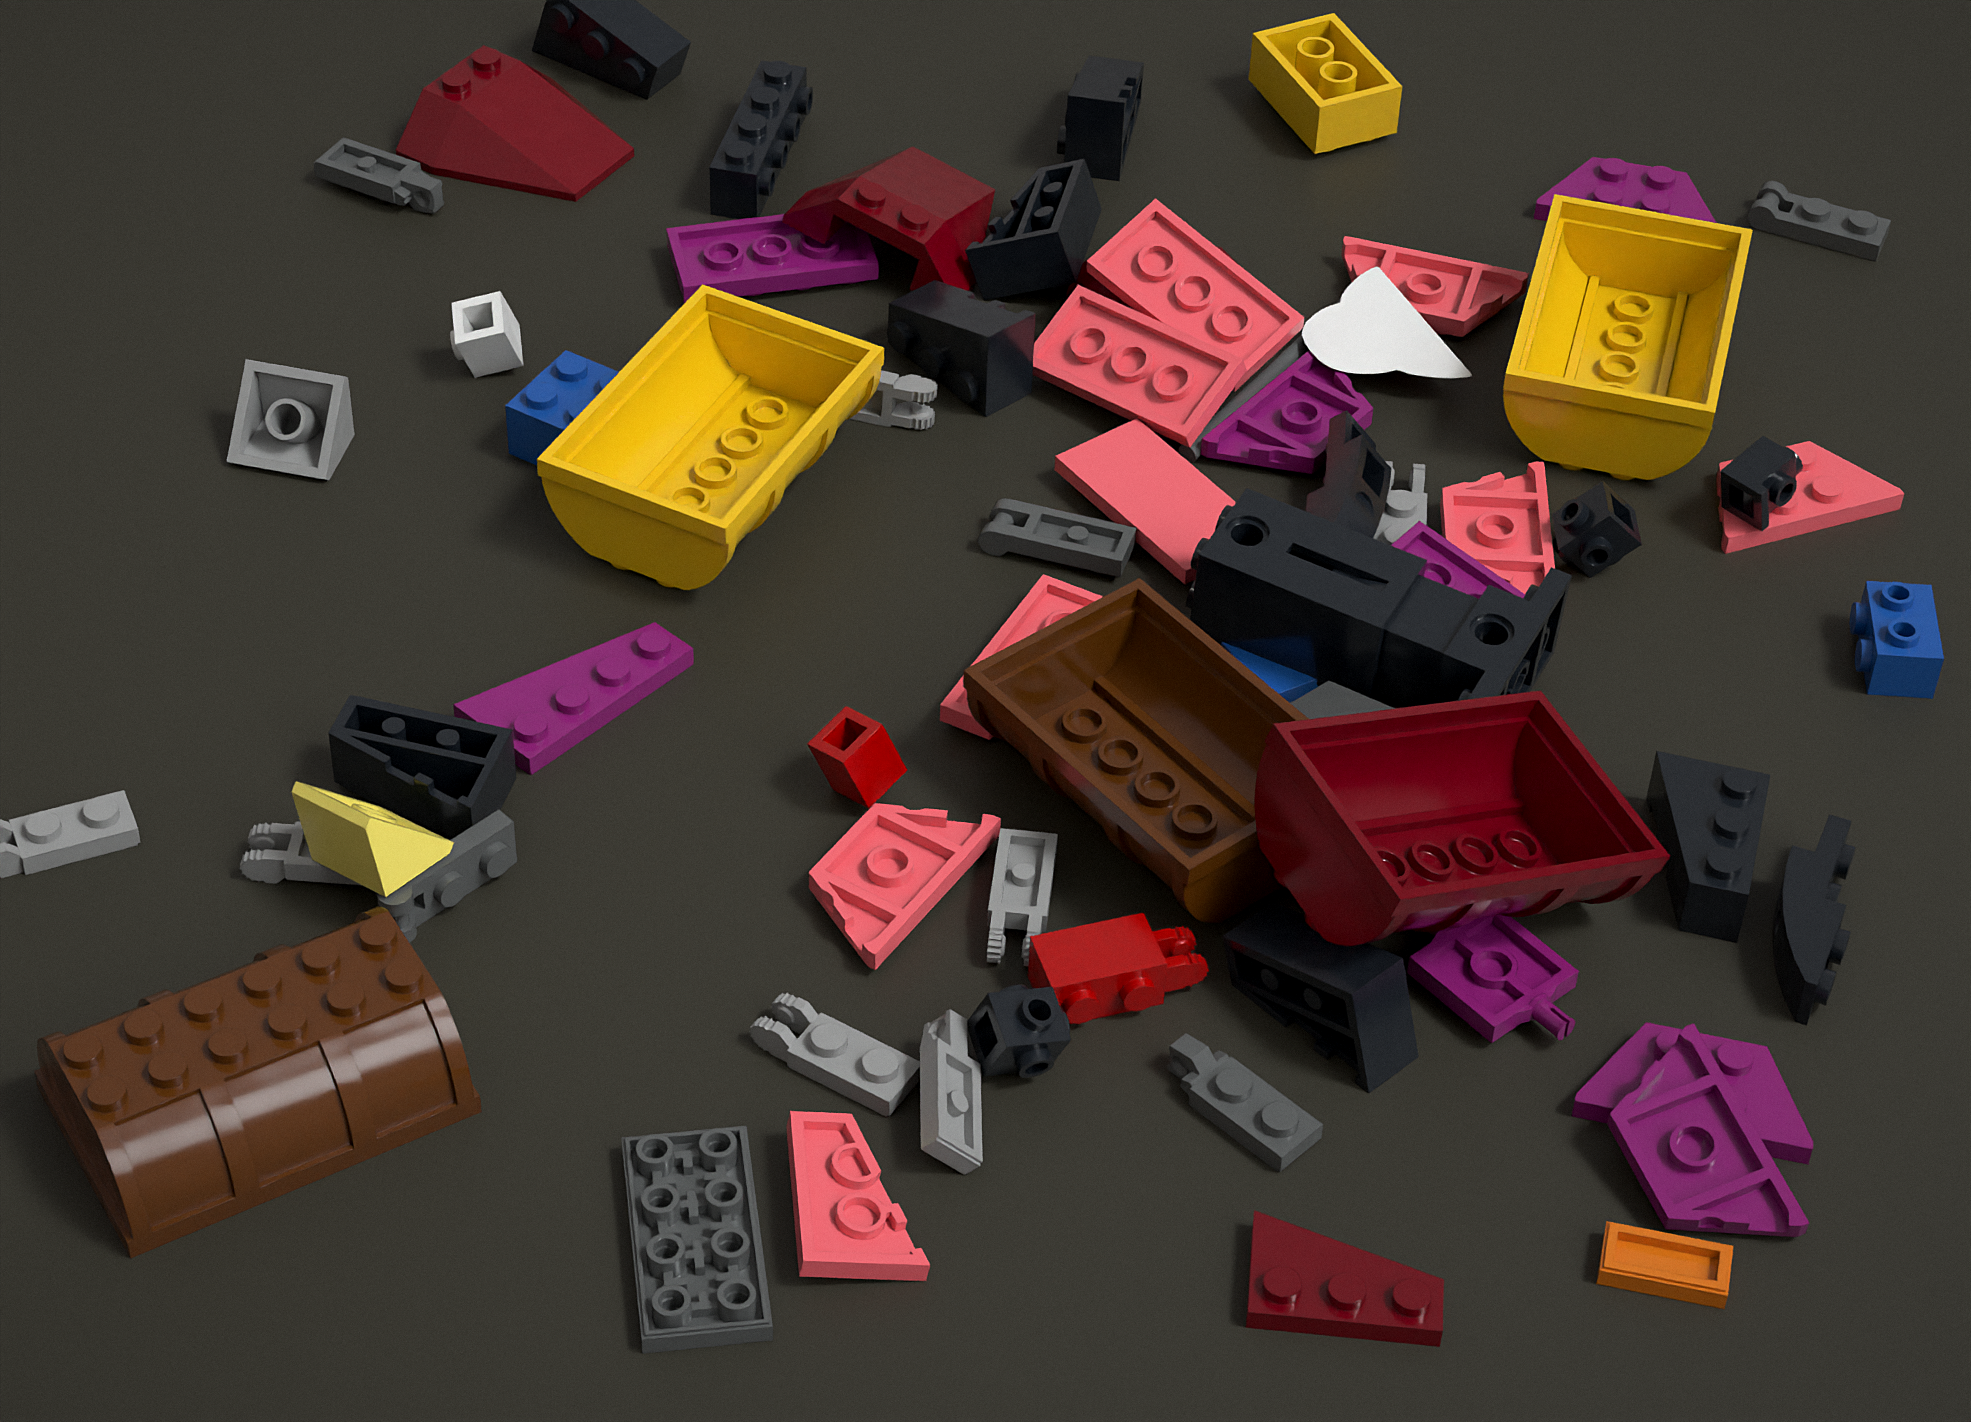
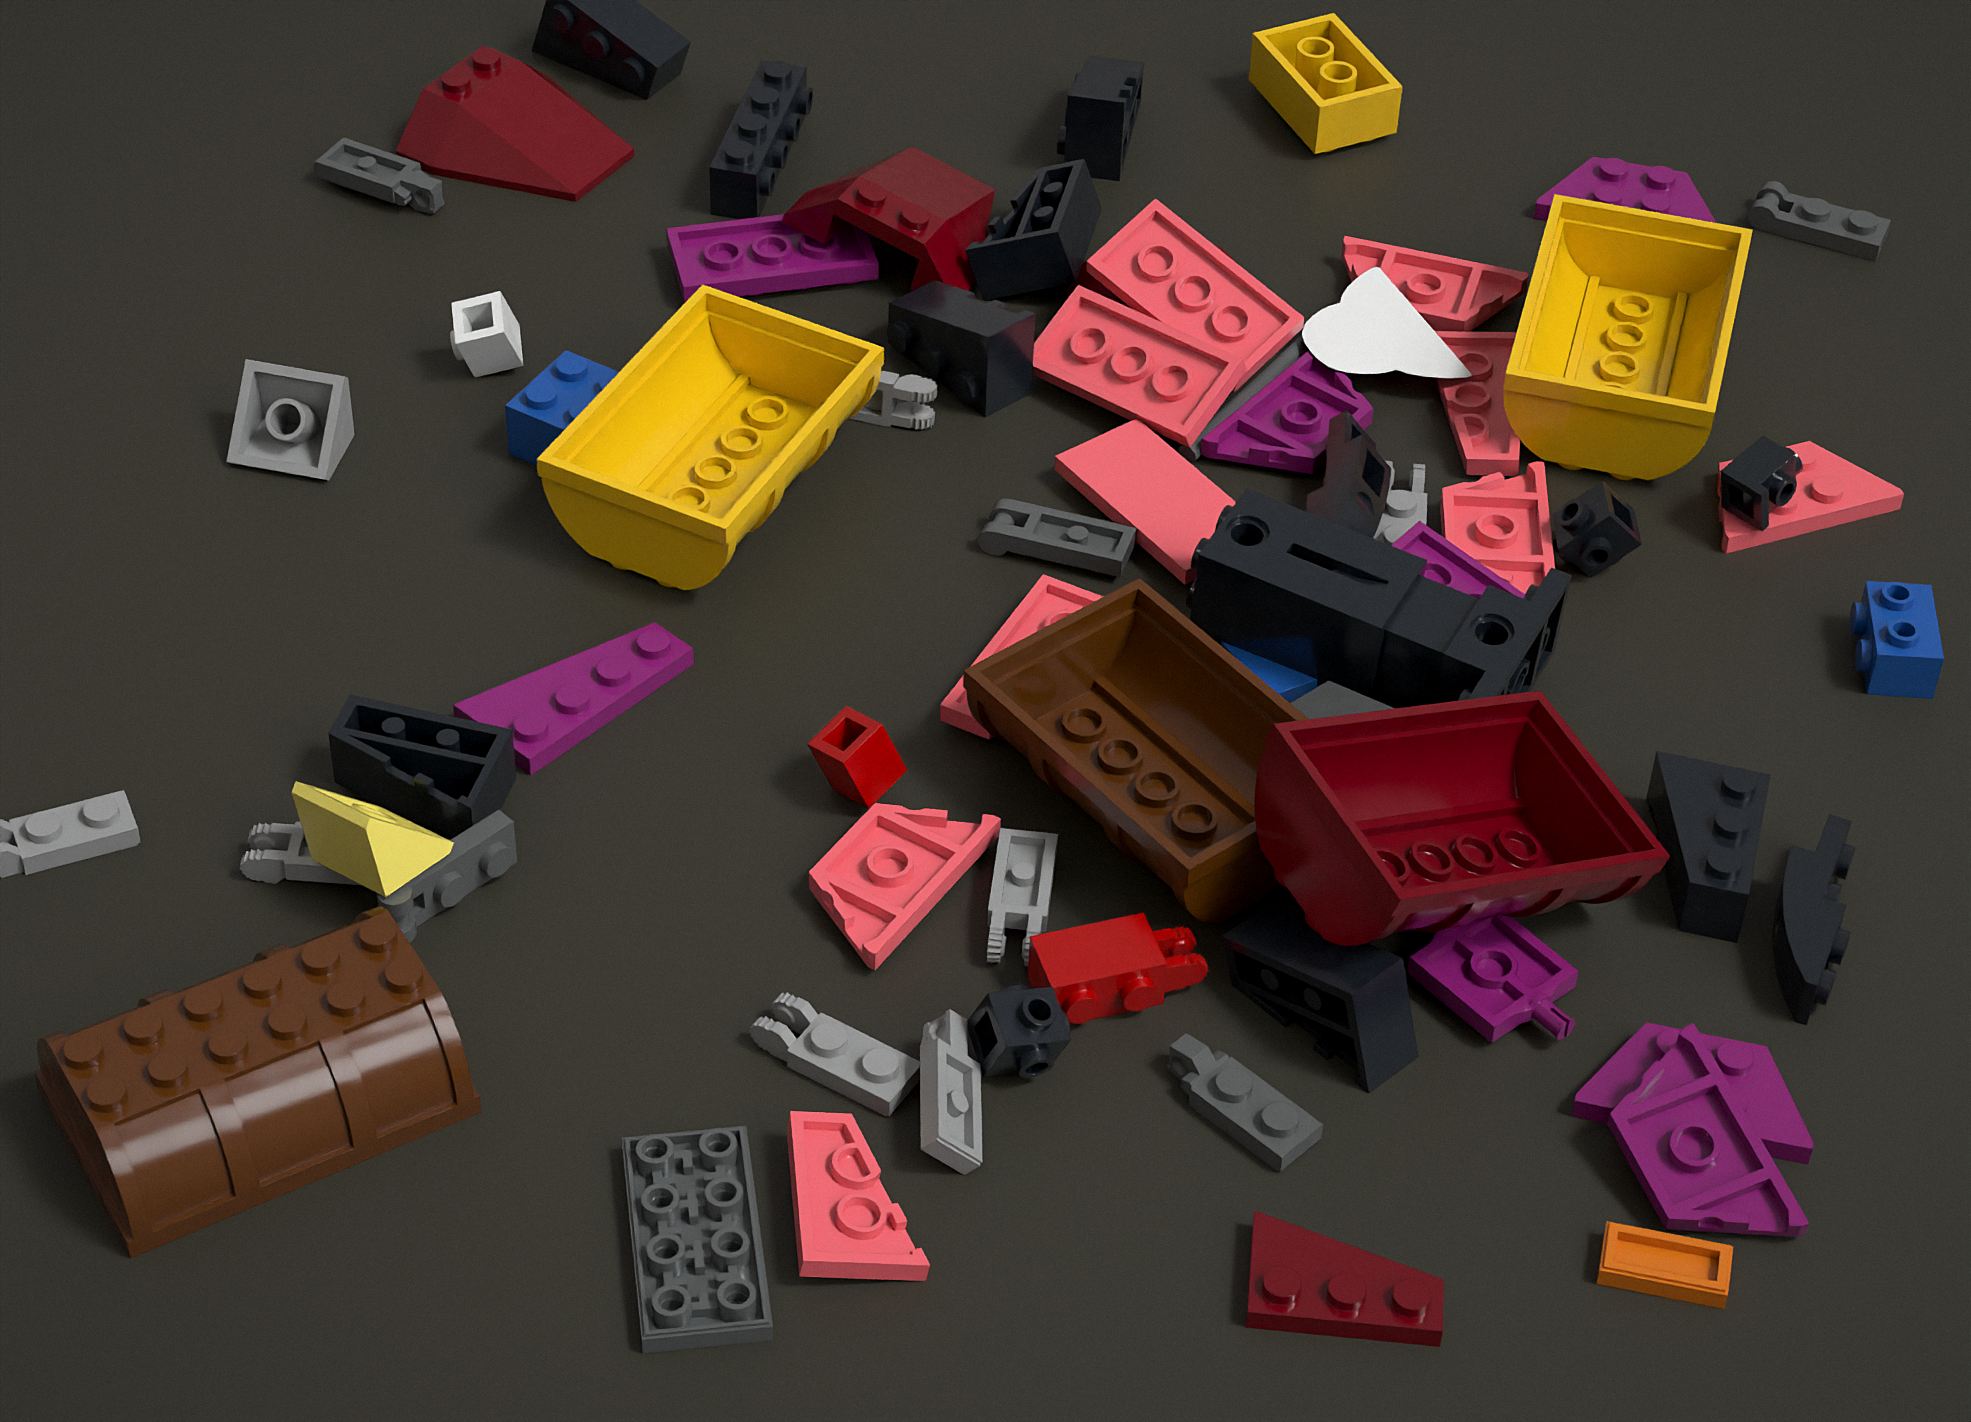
(1477, 404): none -> coral wing

